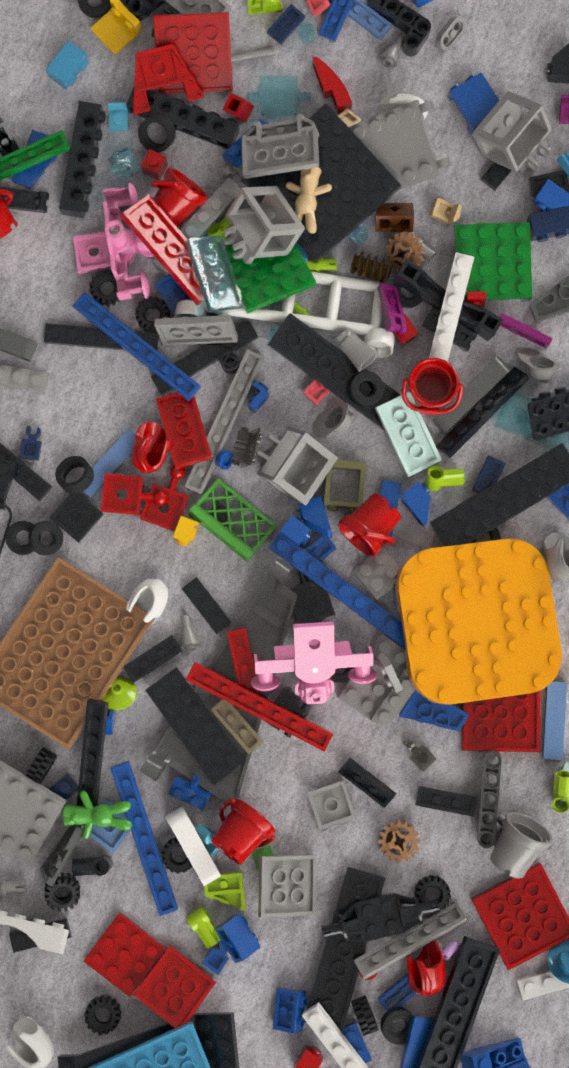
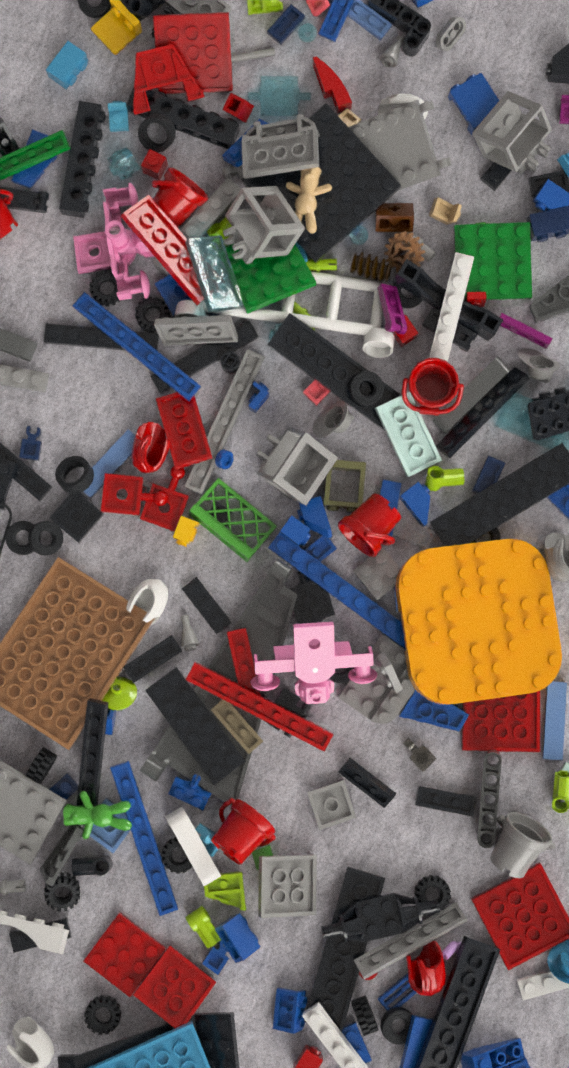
(249, 455): clear smoke hinge -> none
(356, 350): light grey plant -> none
(390, 843): medium nougat gear -> none

